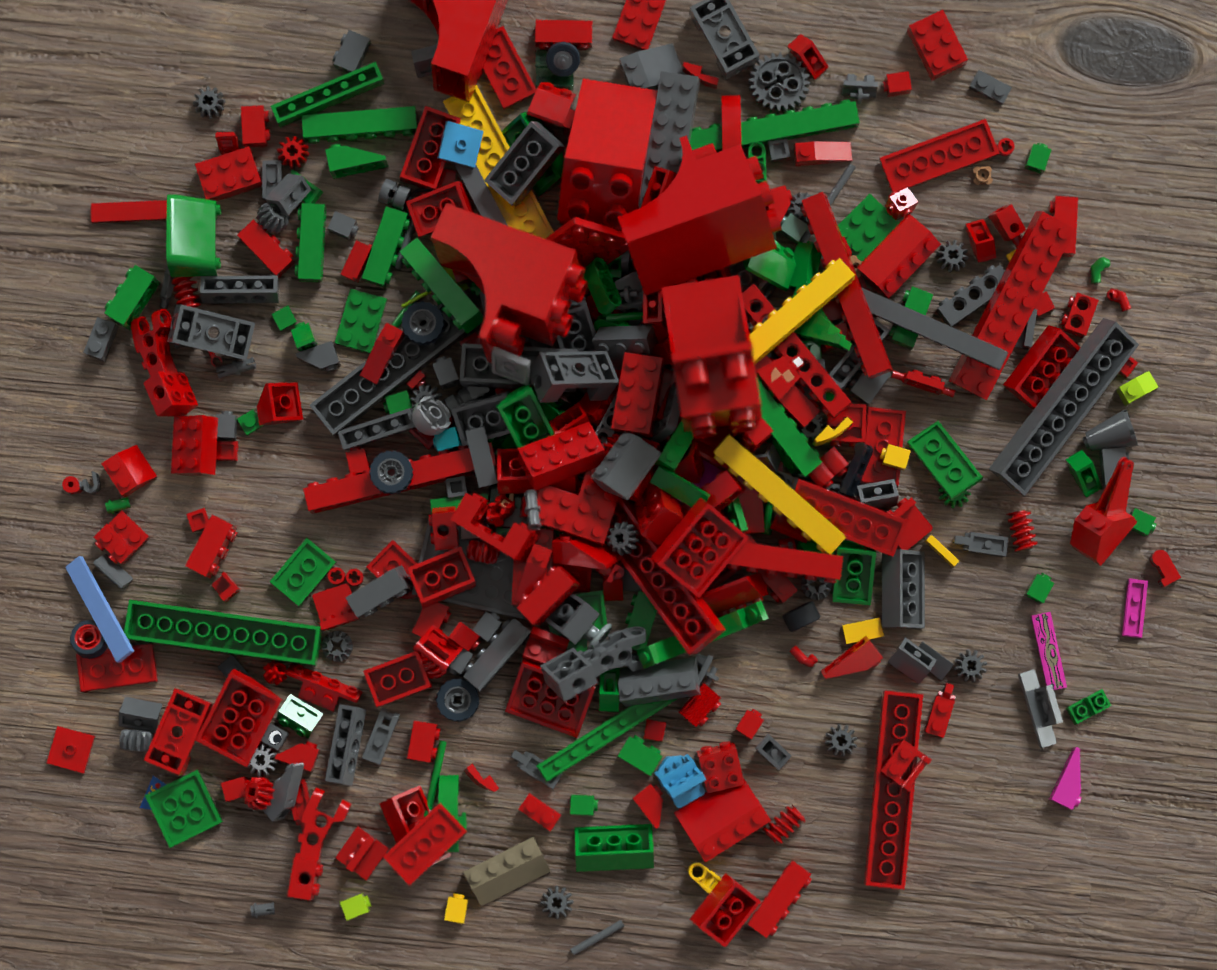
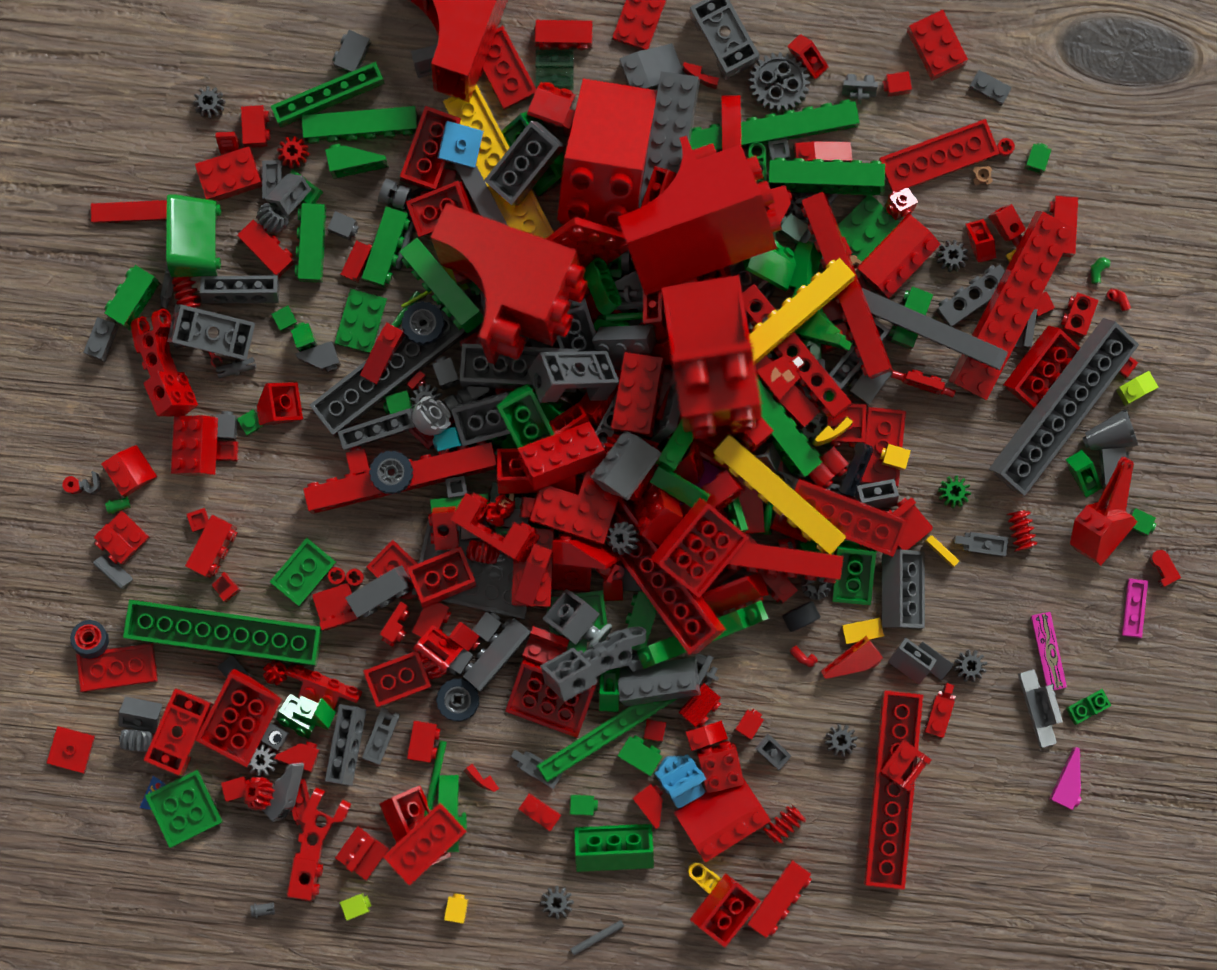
(99, 609): medium blue tile -> none
(315, 713): none -> green slope
(337, 636): dark grey gear -> none
(393, 629): none -> red plate
(481, 456): dark grey tile -> none
(507, 871): dark tan slope -> none
(510, 366): light grey tile -> none
(532, 509): dark grey pin -> none
(548, 595): red slope -> none
(563, 59): black wheel -> none
(706, 735): none -> red slope
(828, 177): none -> green brick
(945, 460): green tile -> none
(1039, 588): green brick -> none

